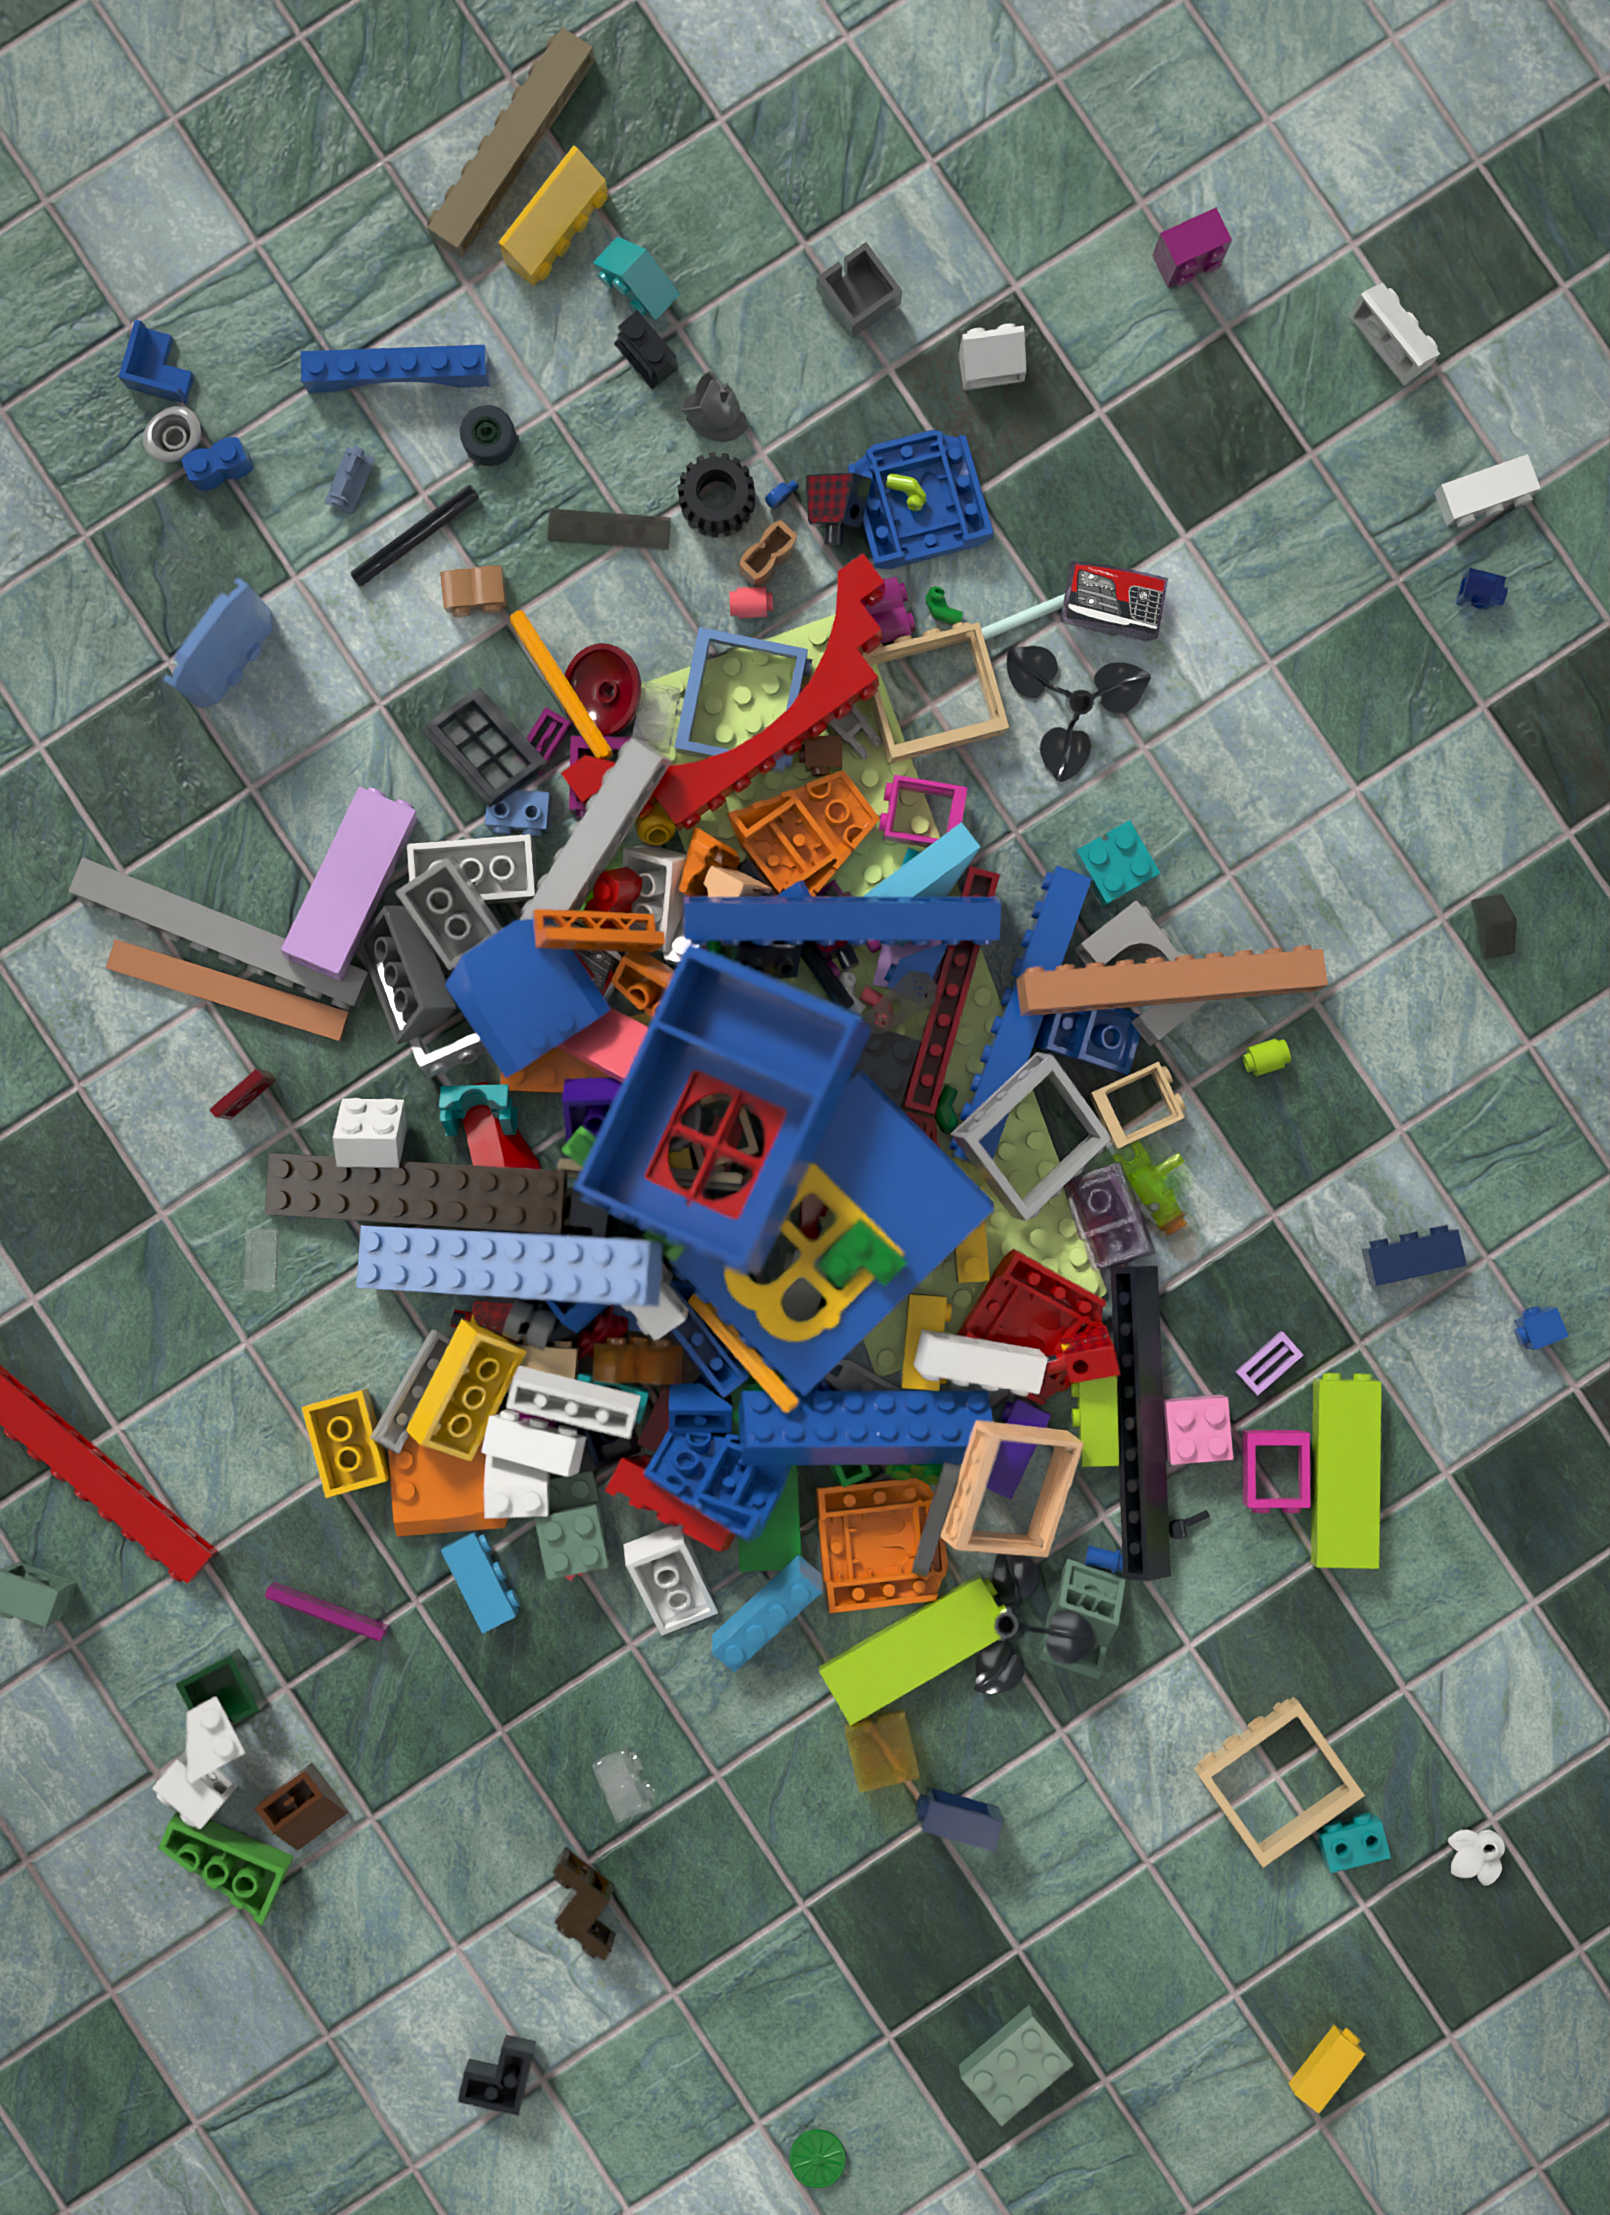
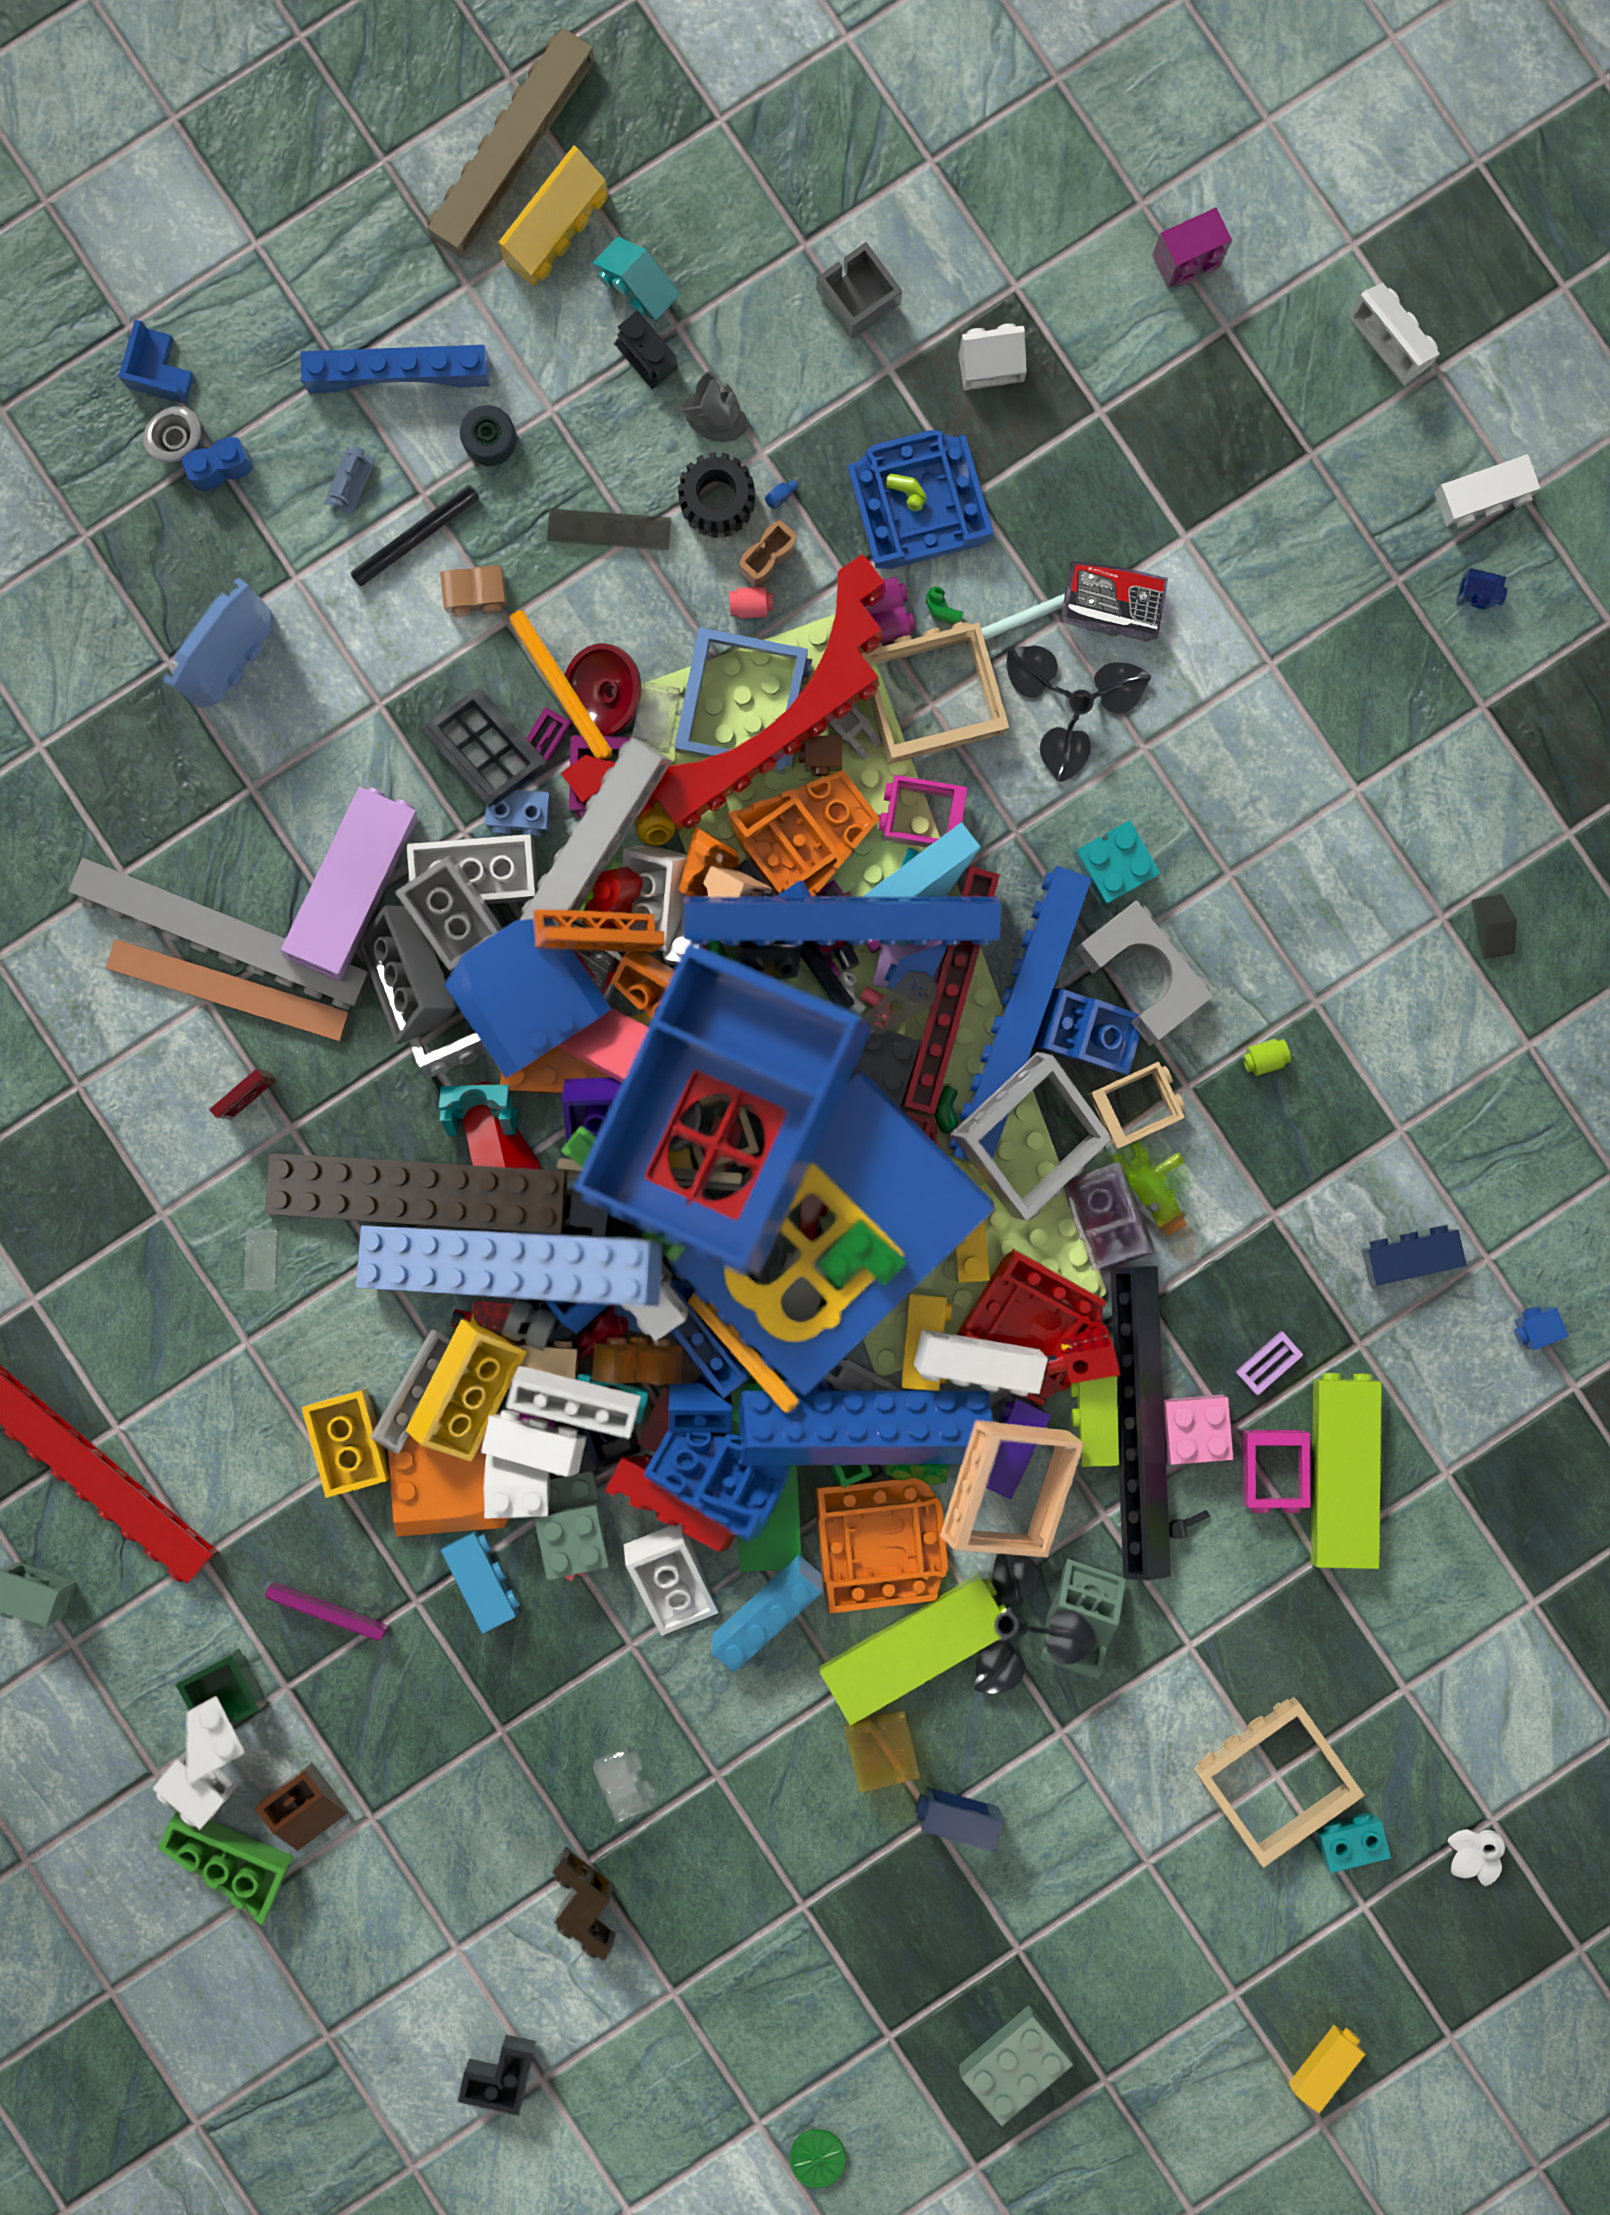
(370, 1133): white brick -> none
(836, 503): black torso -> none
(935, 1519): dark grey beam -> none
(1104, 1559): blue pin -> none
(1171, 981): nougat brick -> none

